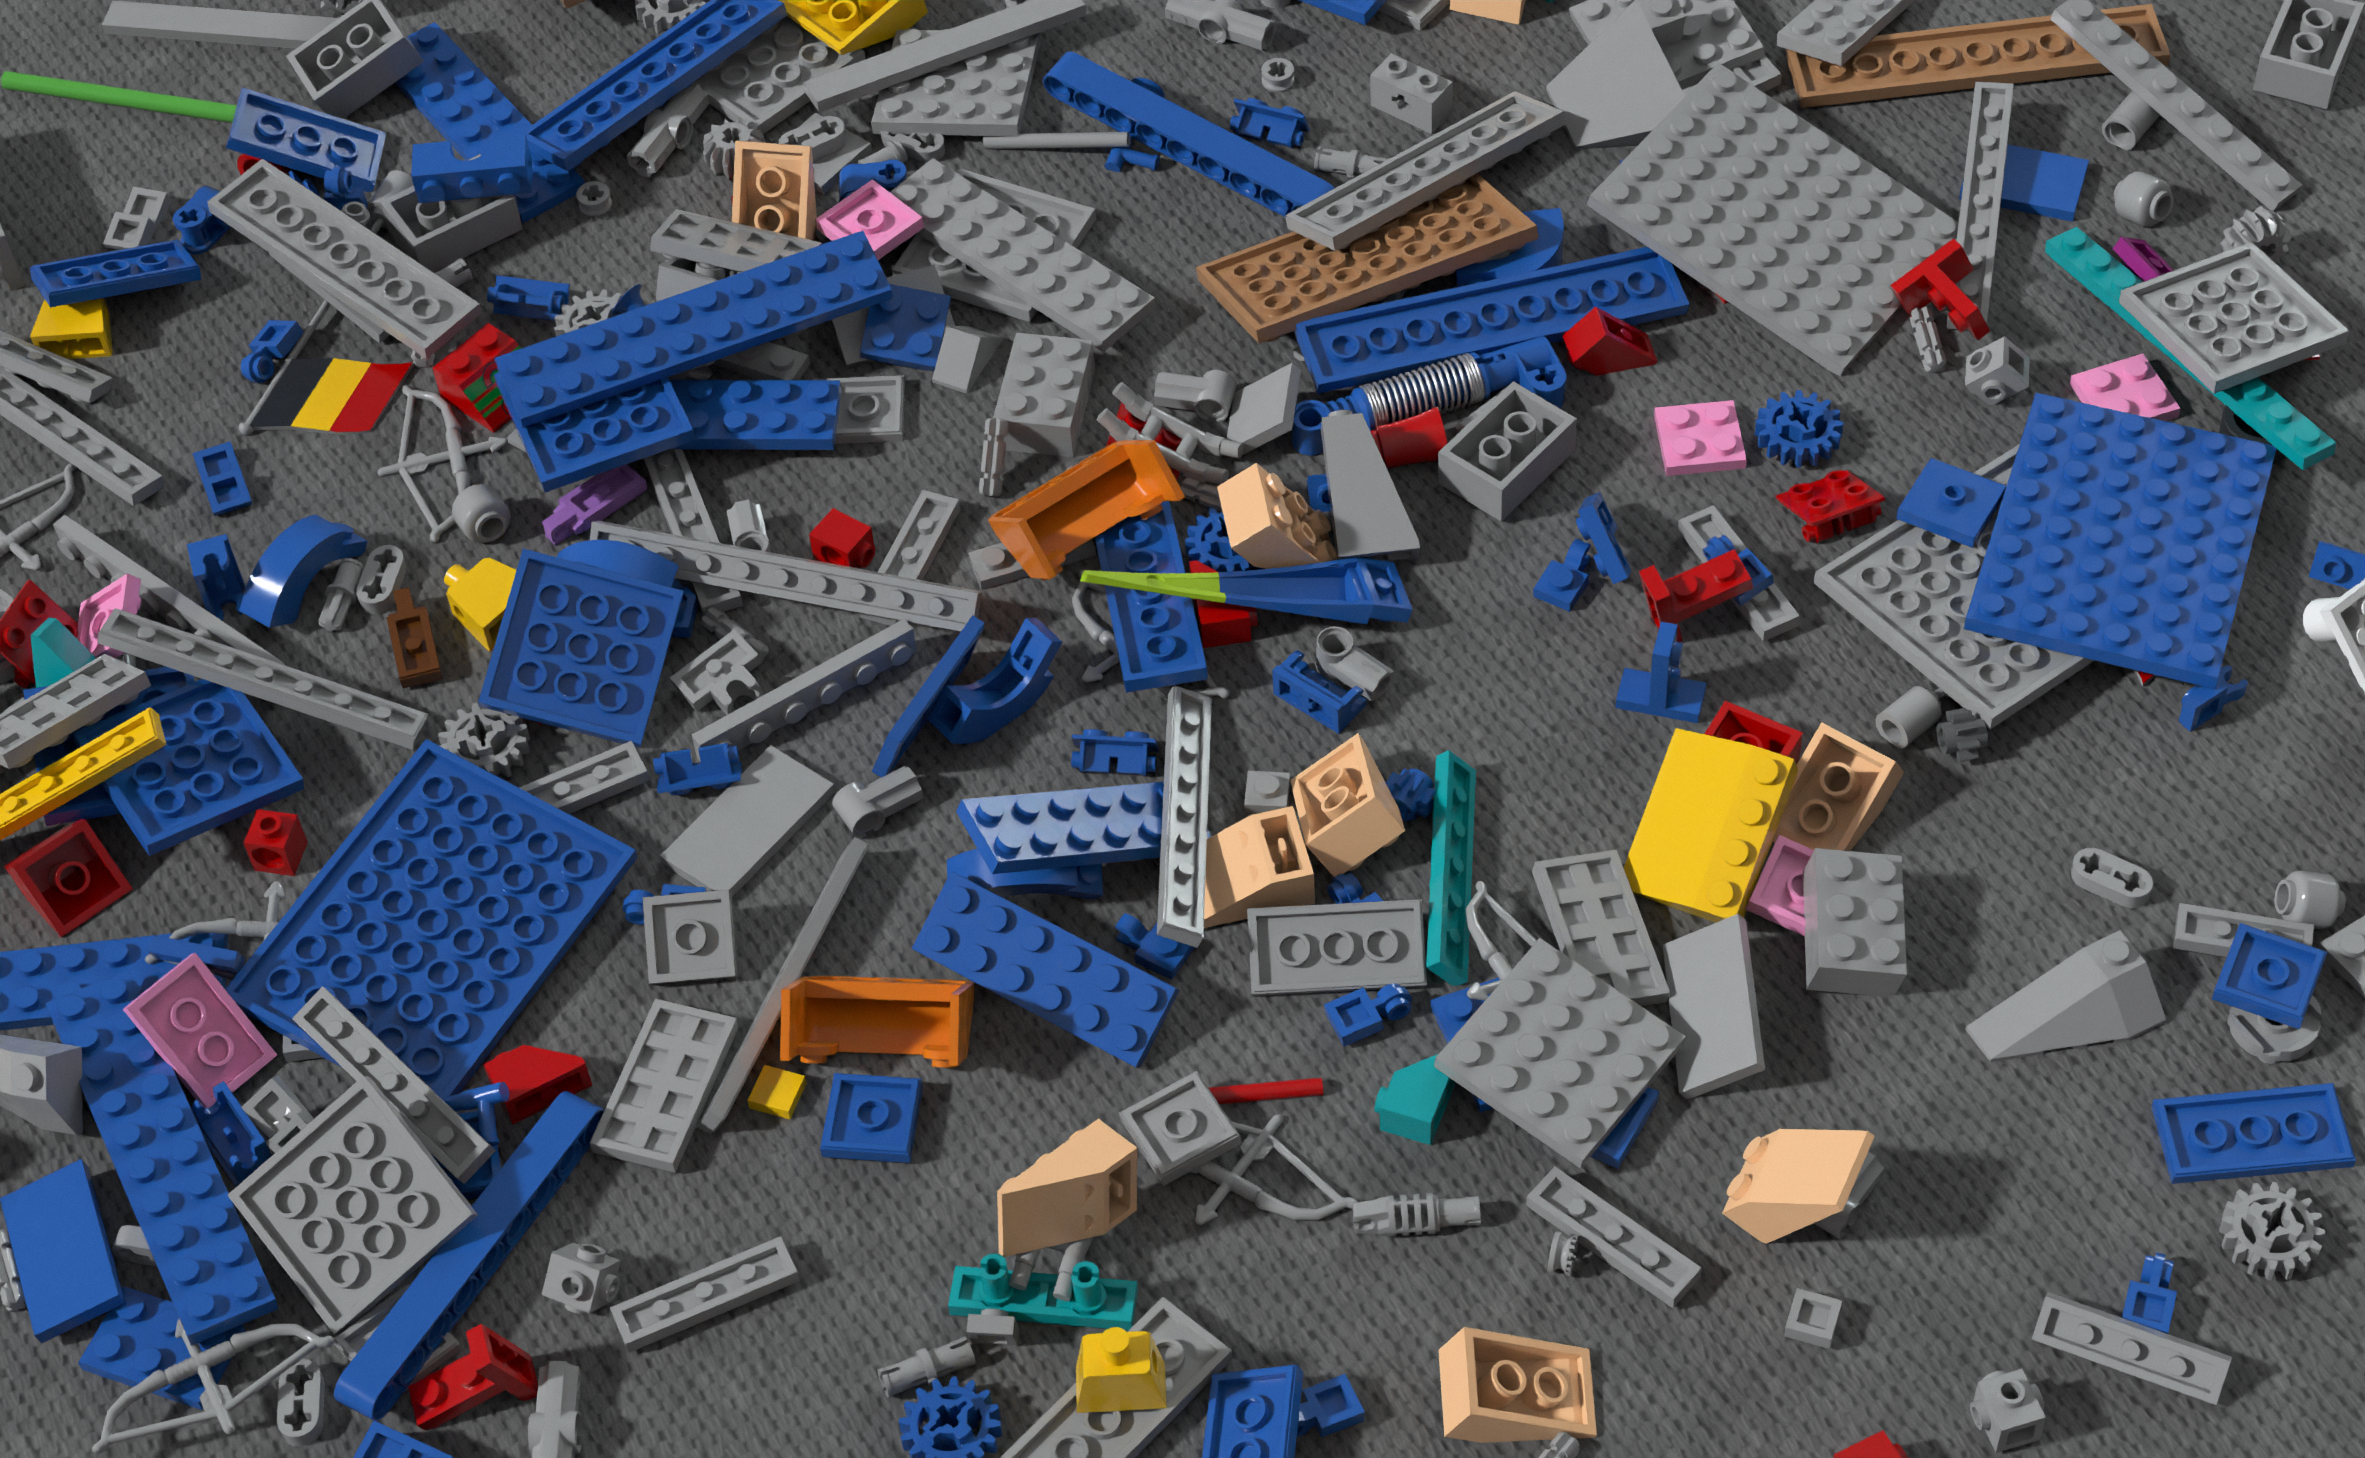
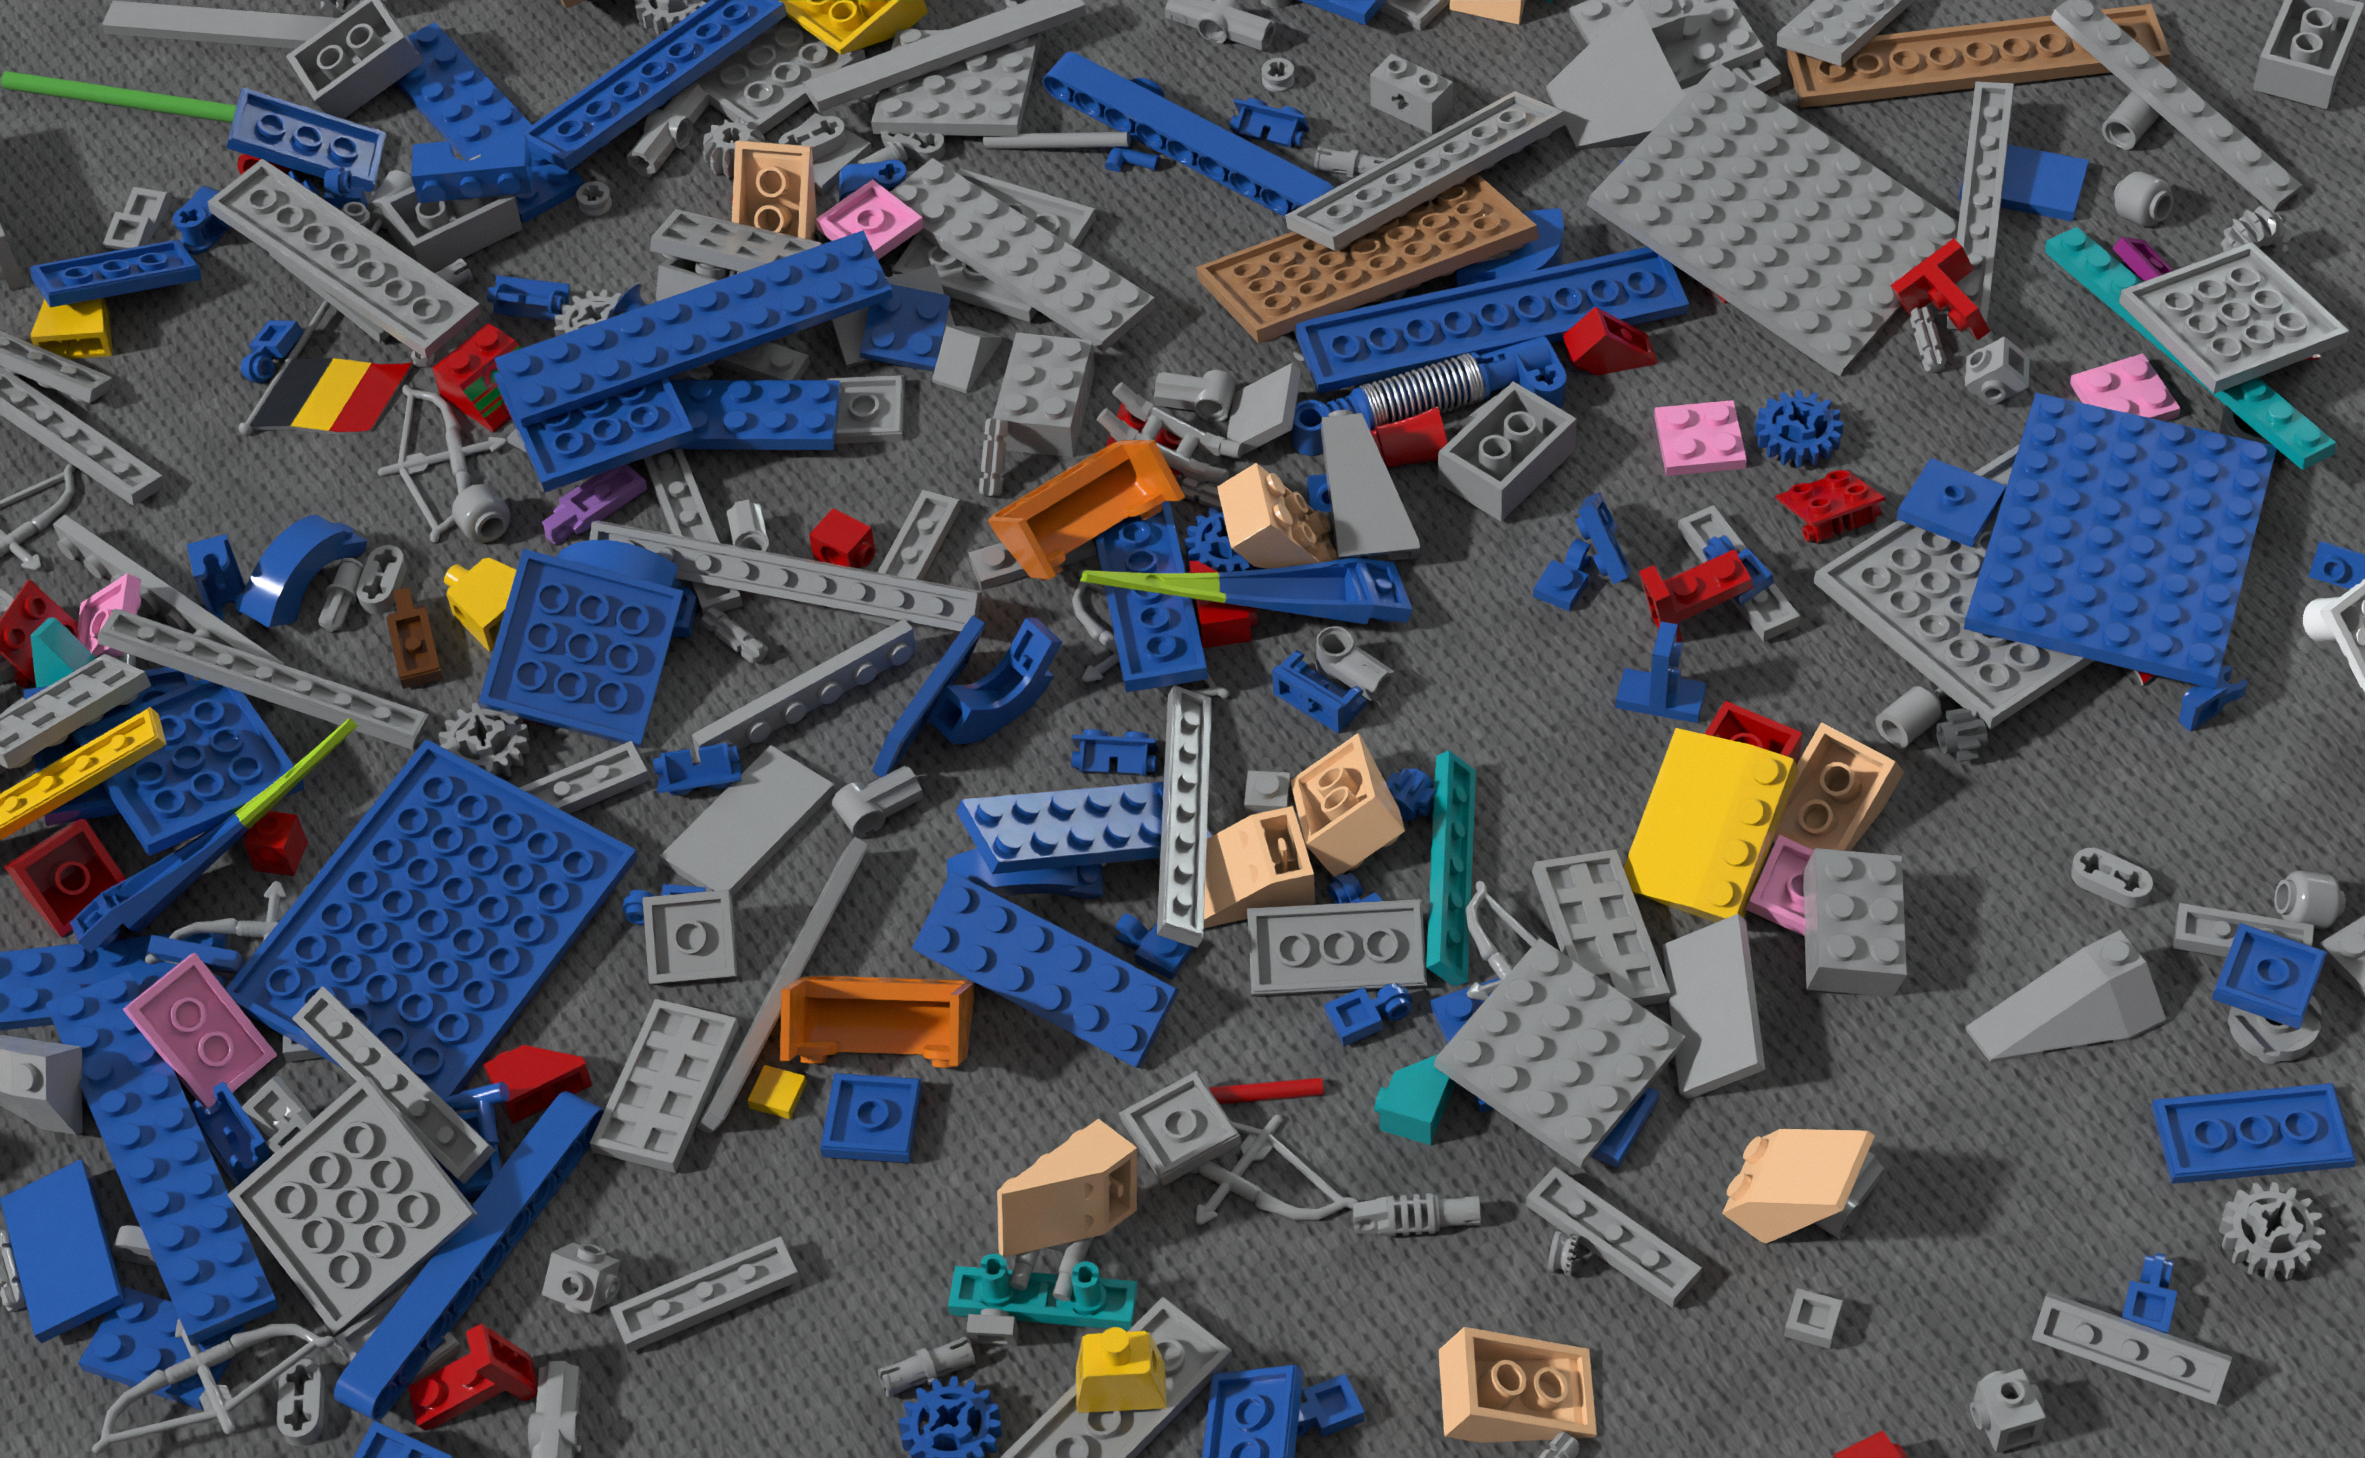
(152, 890): none -> blue plate
(222, 478): blue slope -> none
(720, 674): light grey plate -> none

